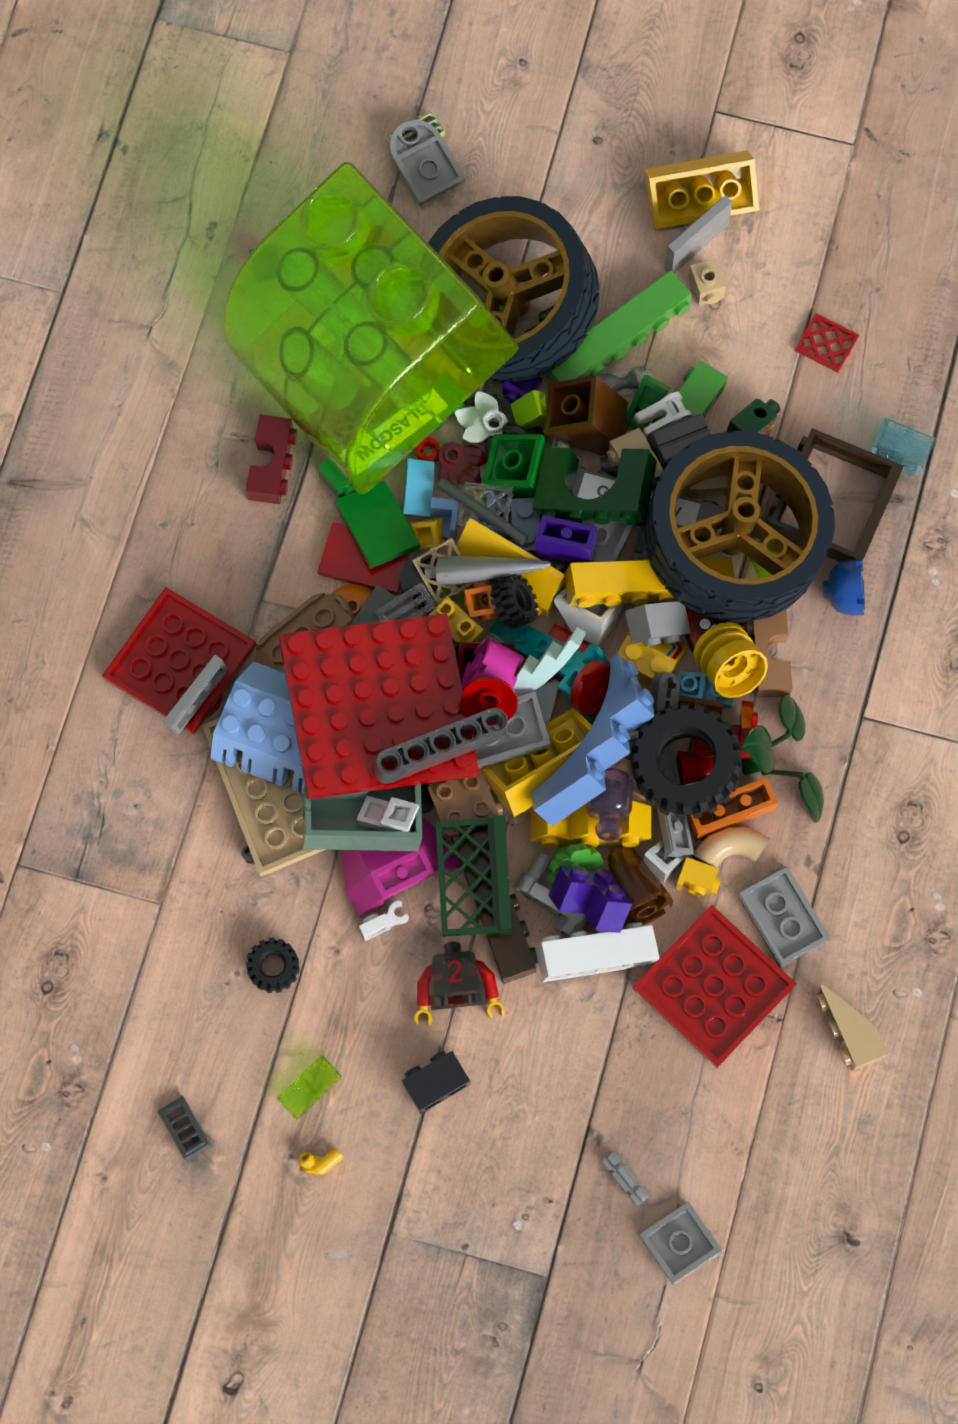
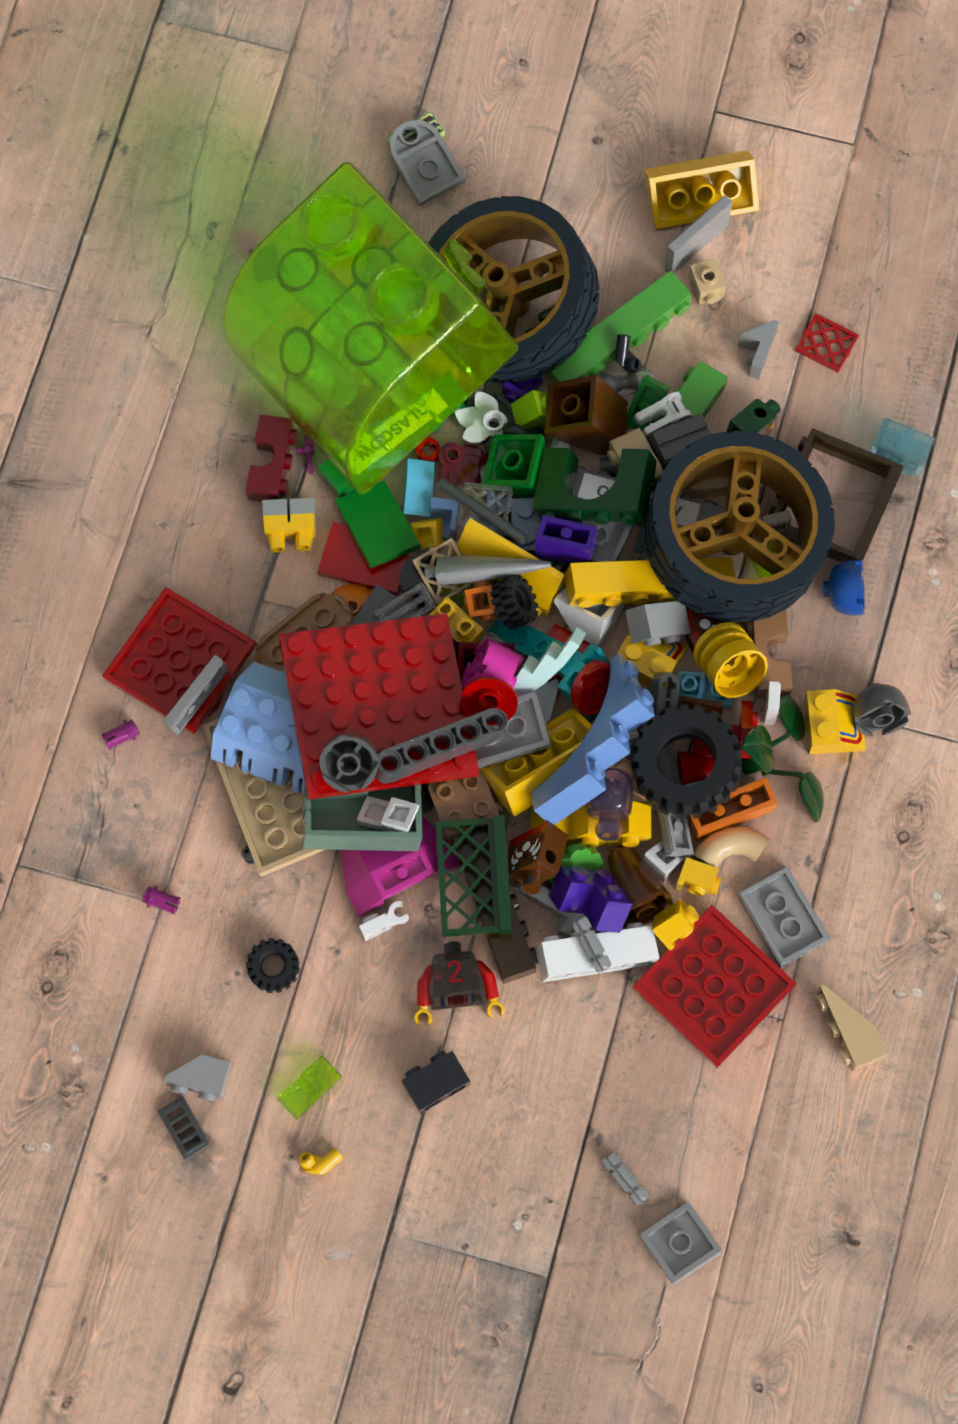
(121, 733): none -> magenta pin
(159, 899): none -> magenta pin
(203, 1076): none -> light grey slope
(301, 524): none -> yellow hips
(308, 449): none -> magenta piece
(348, 762): none -> dark grey cylinder
(459, 260): none -> clear neon green slope
(536, 855): none -> reddish brown torso
(591, 944): none -> light grey axle
(624, 356): none -> black arm
(674, 923): none -> yellow brick
(759, 341): none -> light grey slope
(772, 703): none -> white tile
(778, 521): none -> dark tan tile
(831, 722): none -> yellow slope
(880, 709): none -> dark grey cylinder

